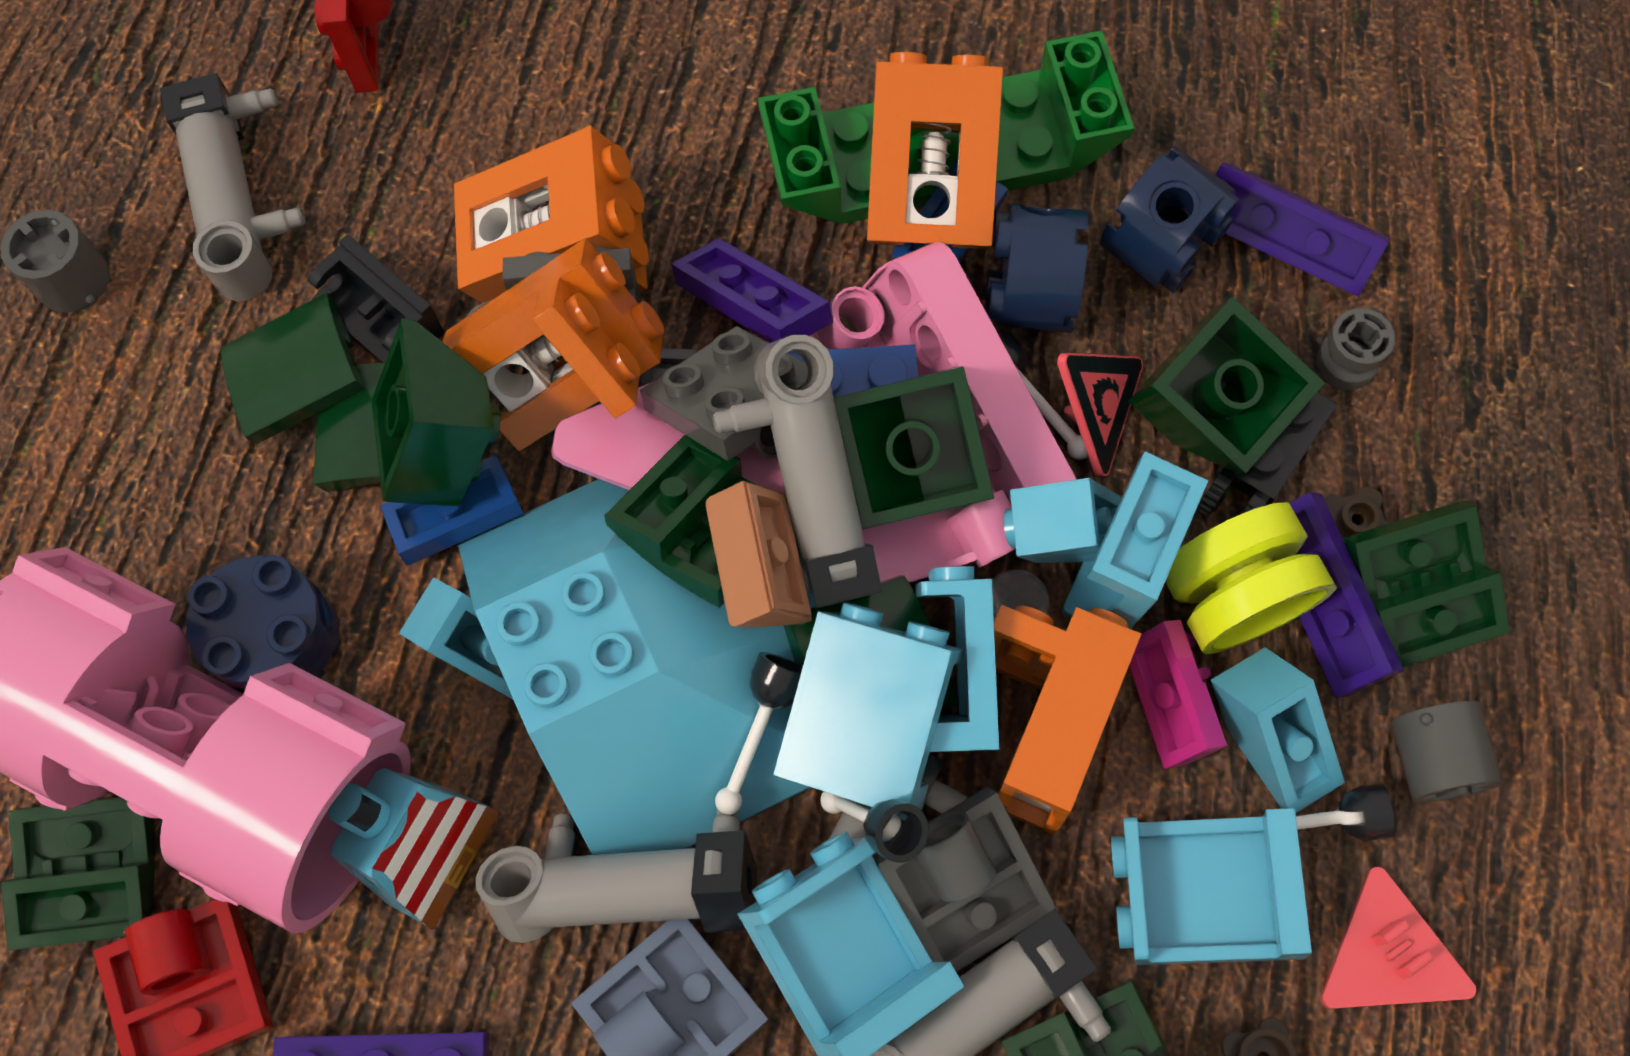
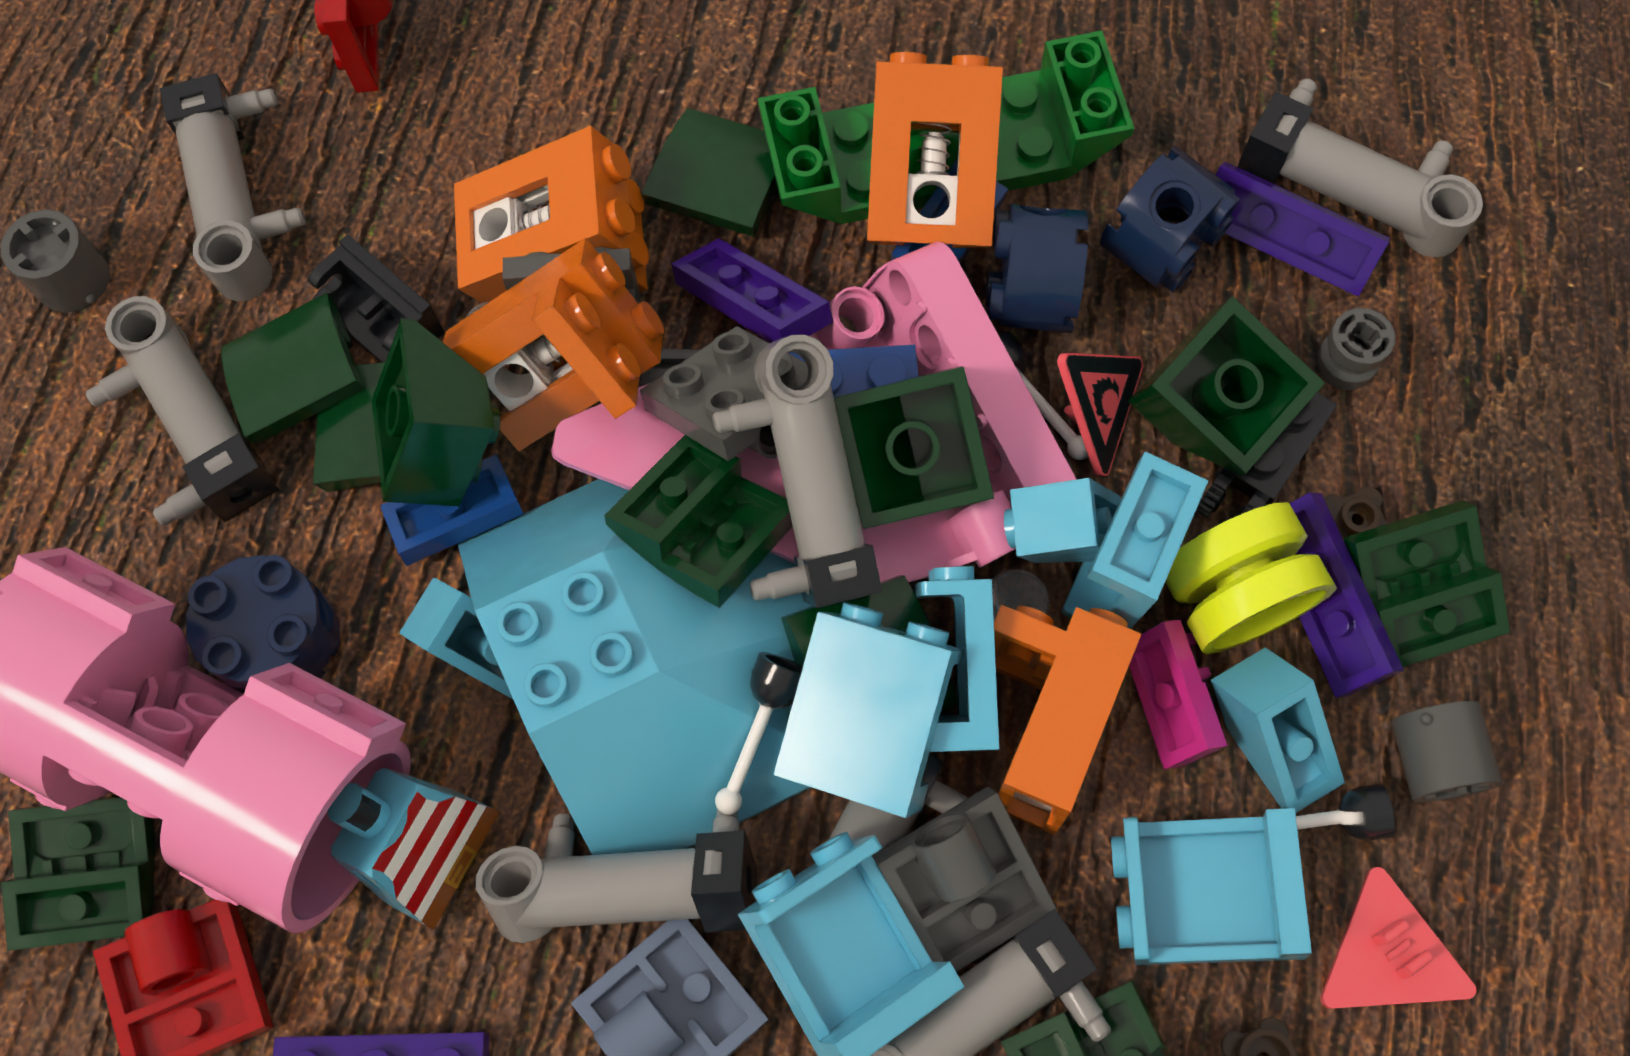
(215, 453): none -> light grey piece
(713, 173): none -> dark green slope
(757, 557): nougat slope -> none
(889, 834): black hinge -> none
(1362, 178): none -> light grey piece

